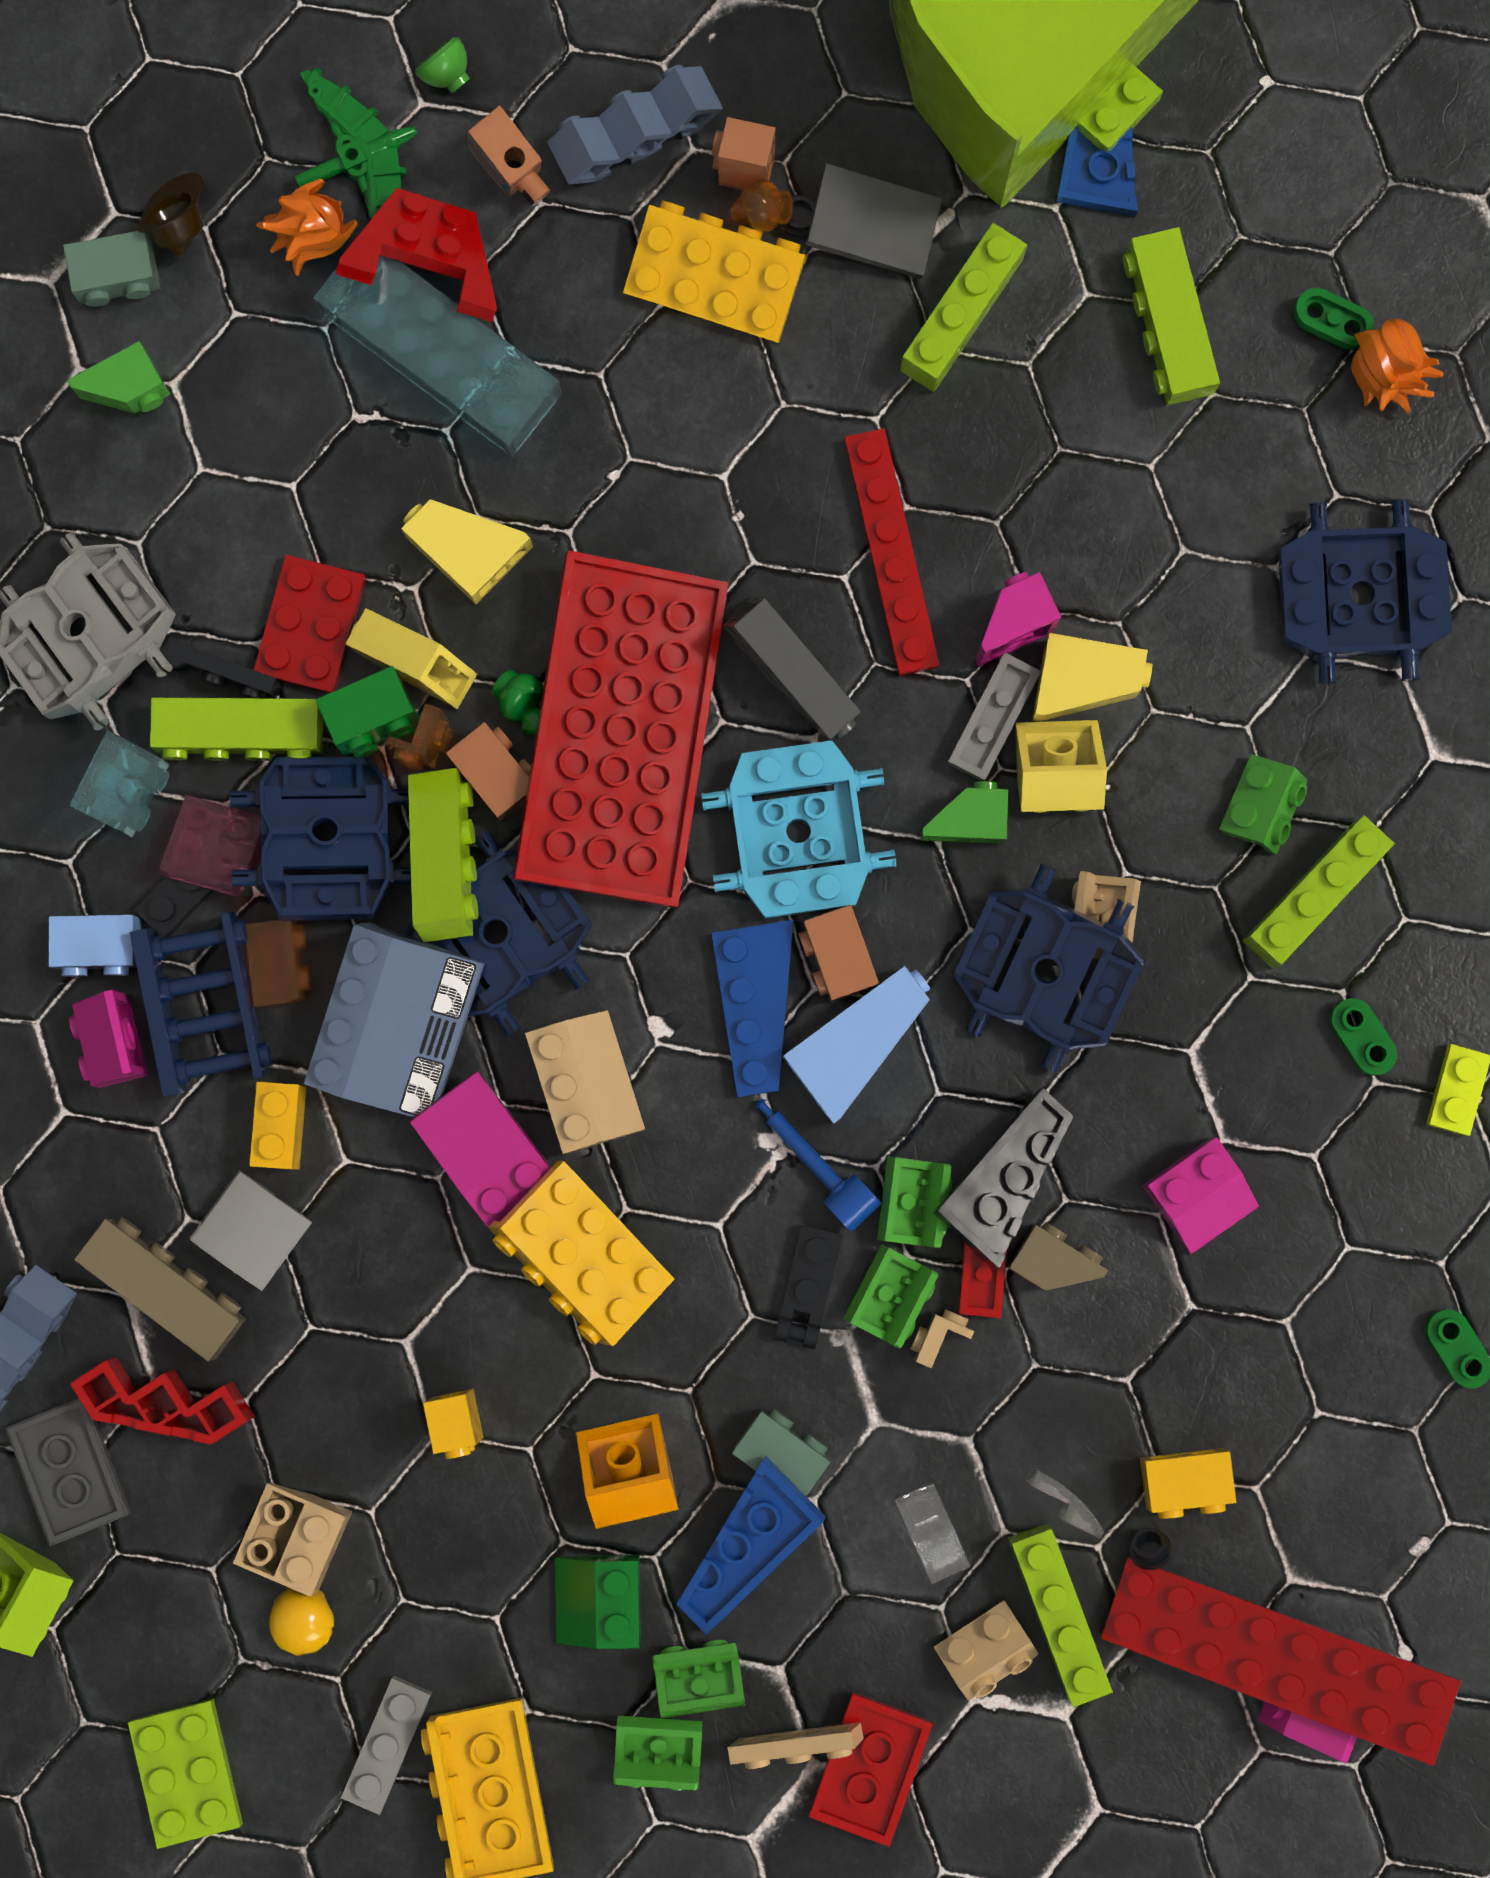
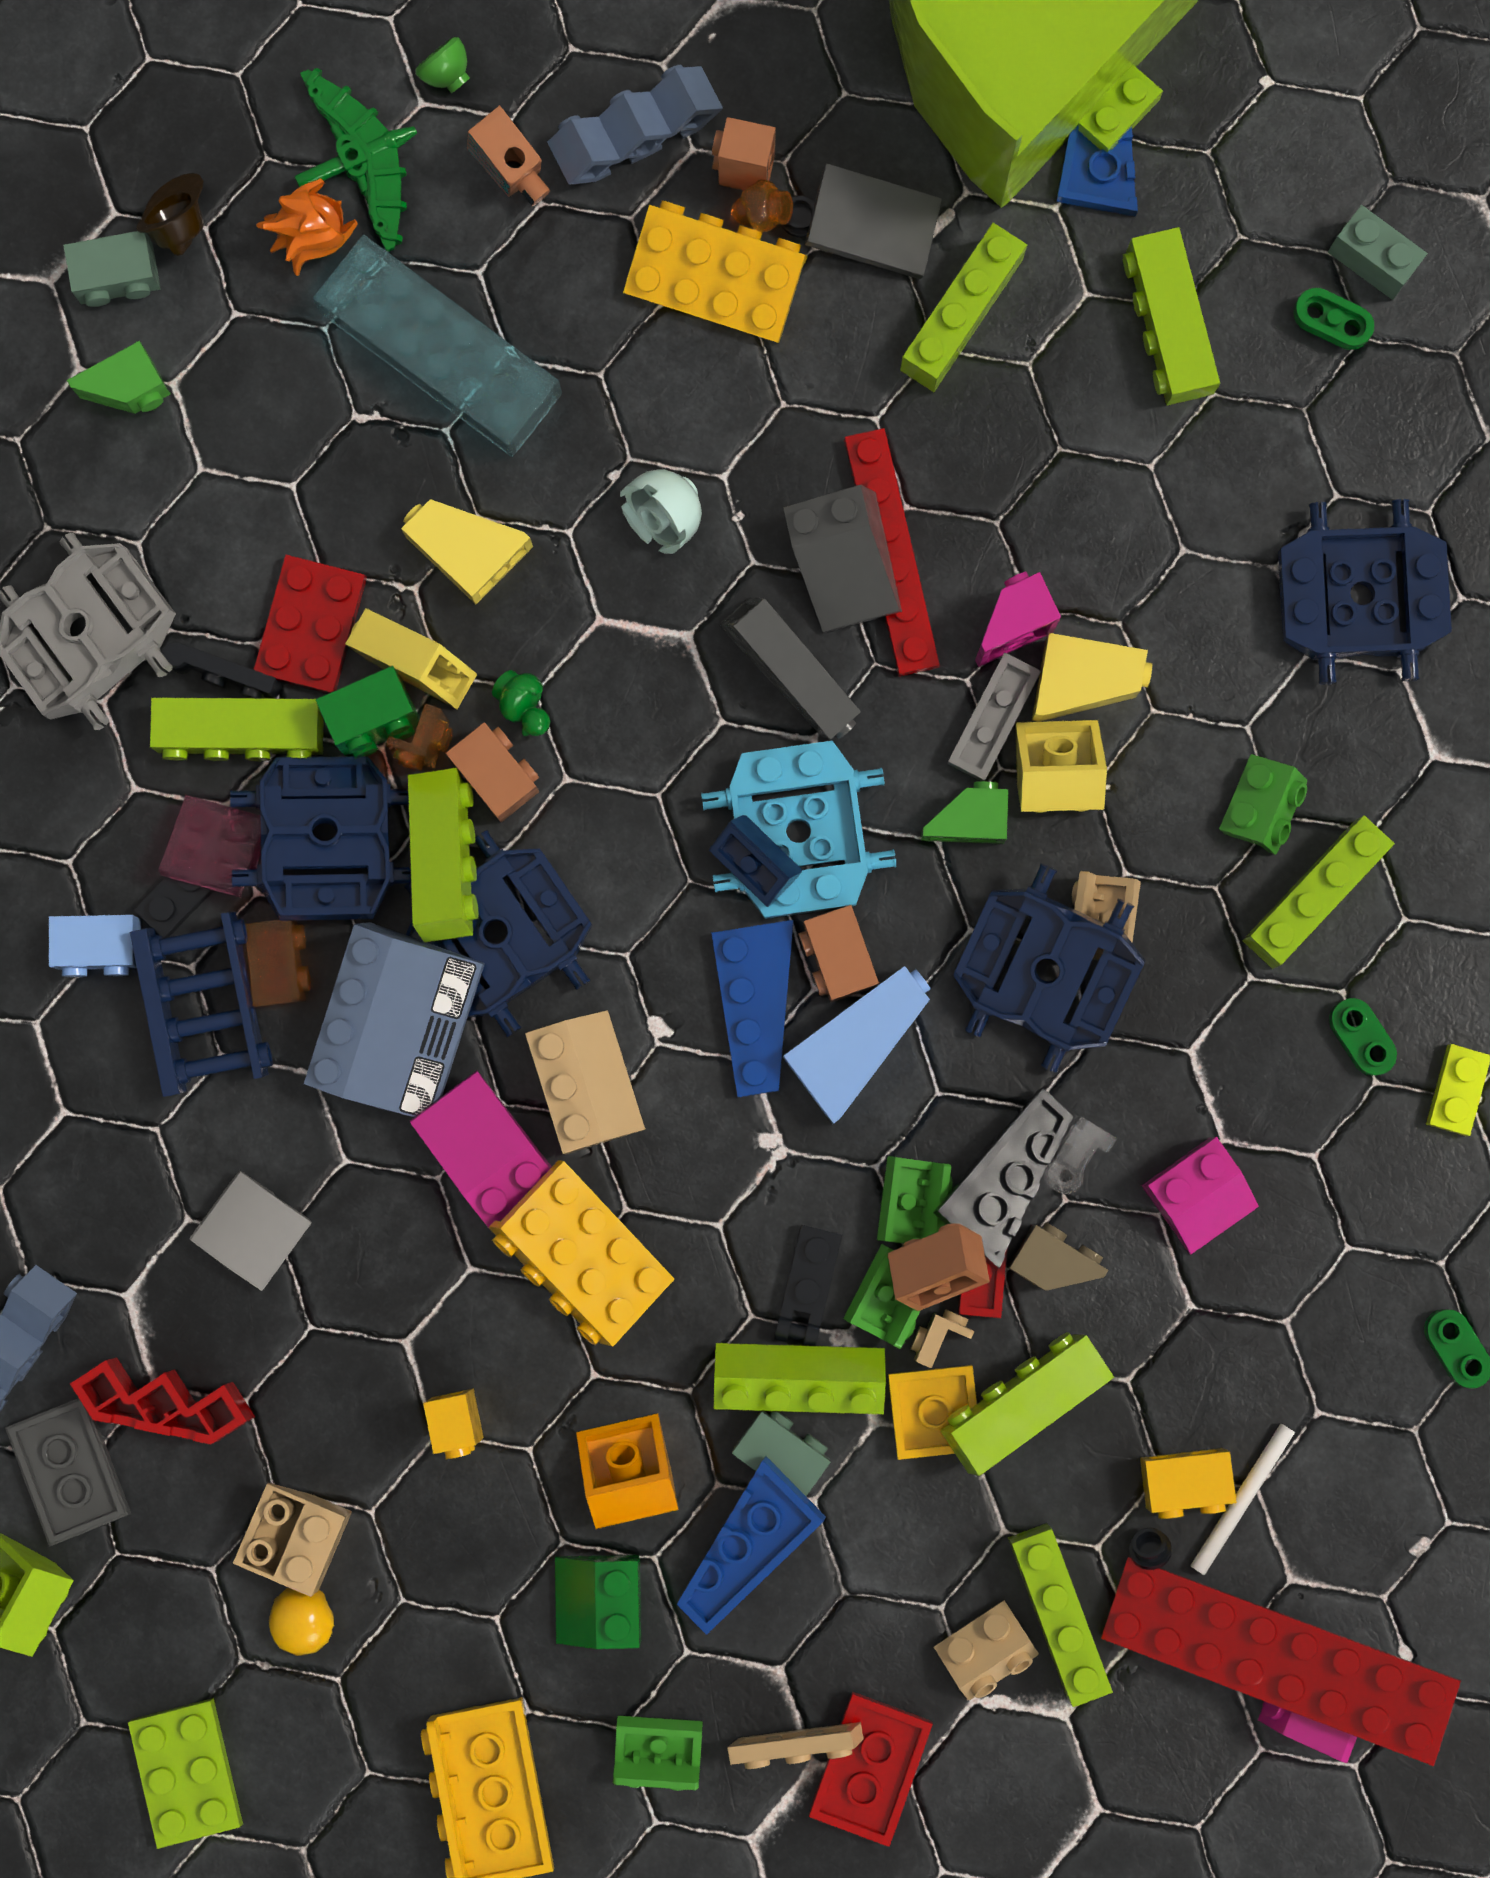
(108, 1039): dark pink slope -> none
(120, 785): clear light blue slope -> none
(161, 1288): dark tan brick -> none
(278, 1125): yellow brick -> none
(386, 1745): light grey plate -> none
(428, 237): red wing -> none
(621, 730): red plate -> none
(662, 508): none -> light aqua cylinder
(698, 1679): bright green bracket -> none
(755, 859): none -> dark blue slope
(799, 1378): none -> lime brick
(844, 557): none -> dark grey slope
(849, 1198): blue piece -> none
(923, 1403): none -> yellow plate
(932, 1533): clear slope -> none
(938, 1266): none -> nougat brick
(1026, 1403): none -> lime brick
(1073, 1509): clear slope -> none
(1074, 1153): none -> clear leg
(1243, 1498): none -> white bar
(1377, 252): none -> sand green brick
(1392, 364): orange hair -> none

